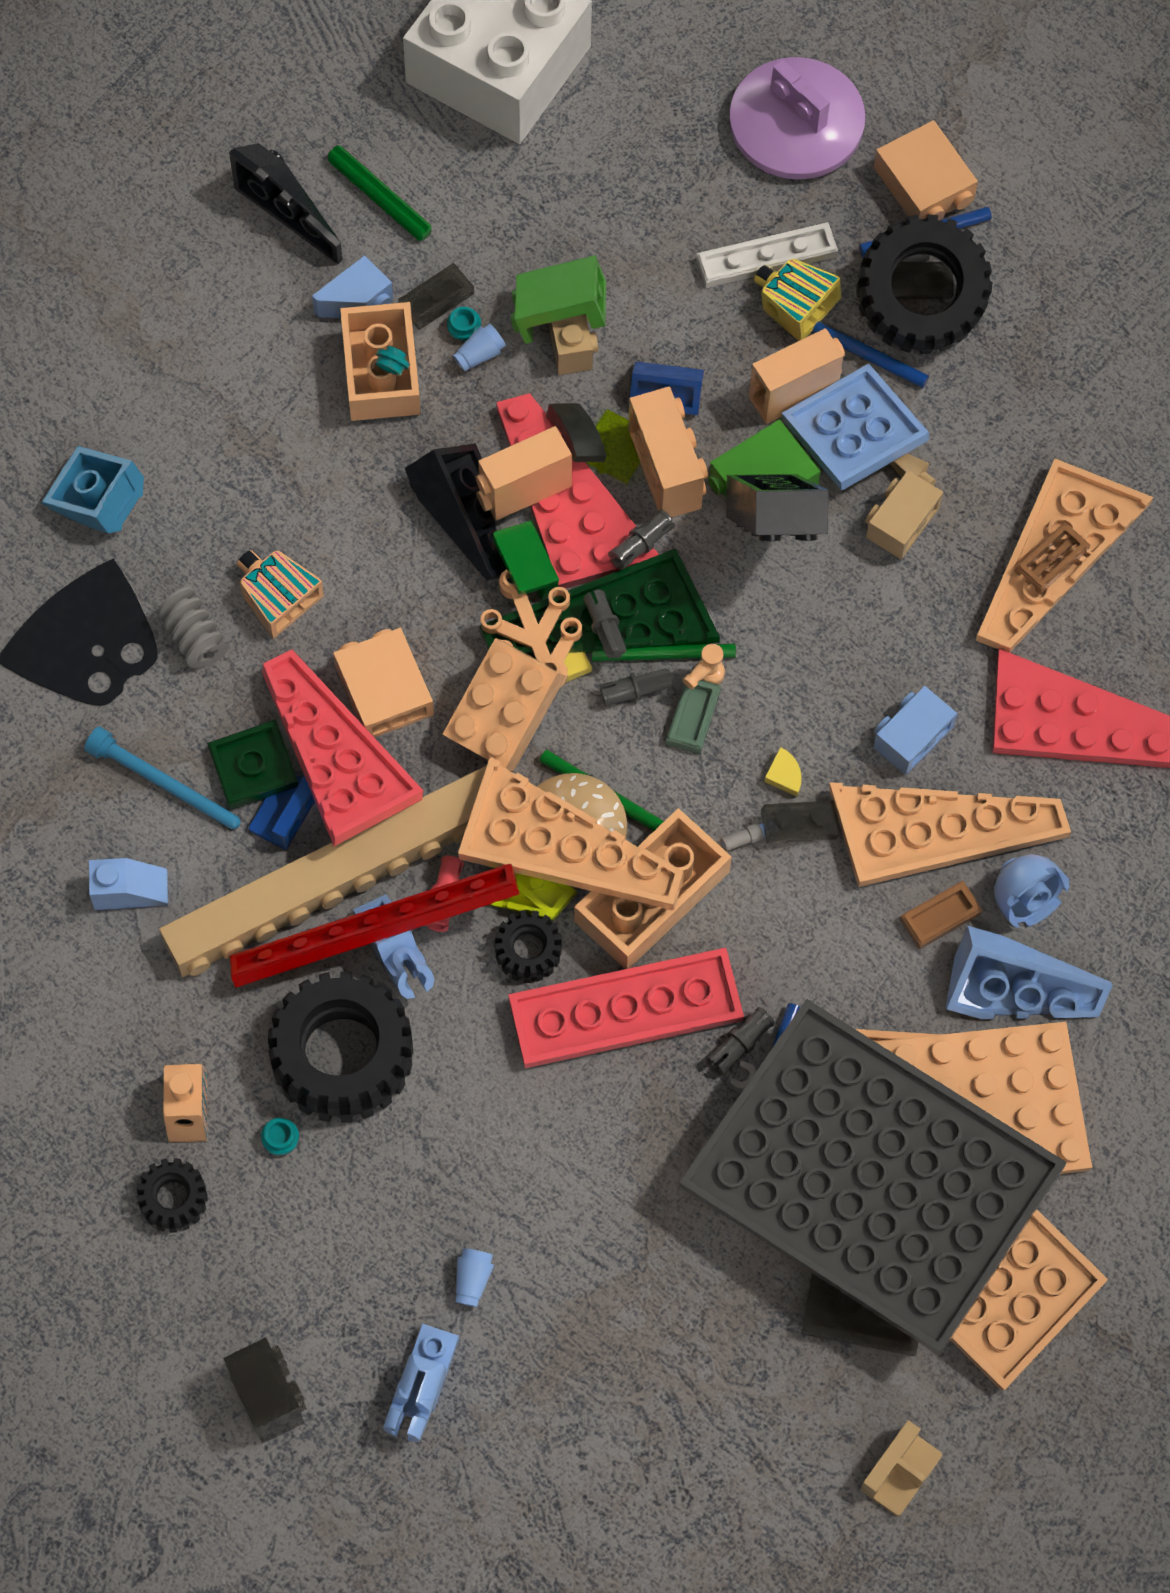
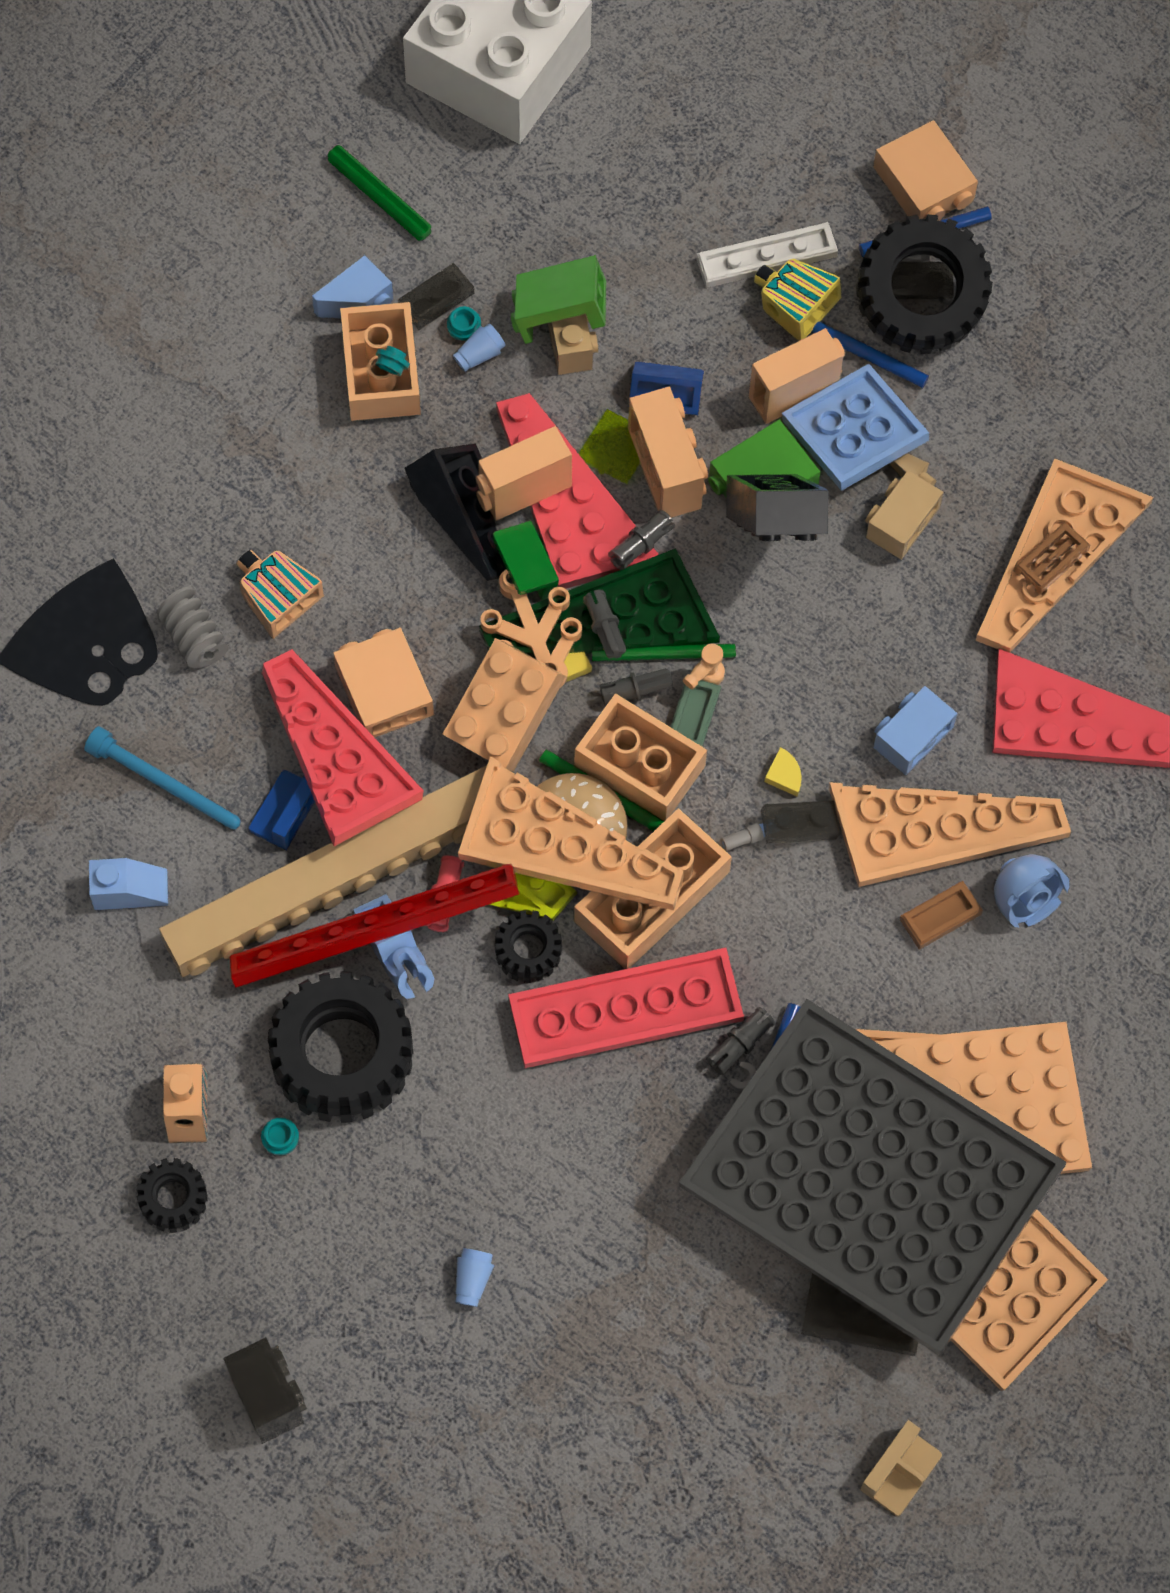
(96, 489): dark azure slope -> none
(252, 764): dark green tile -> none
(271, 185): black wedge -> none
(421, 1381): light blue plate -> none
(577, 432): pearl dark grey slope -> none
(640, 757): none -> light nougat brick
(797, 118): lavender bracket -> none
(1009, 978): light blue wedge -> none

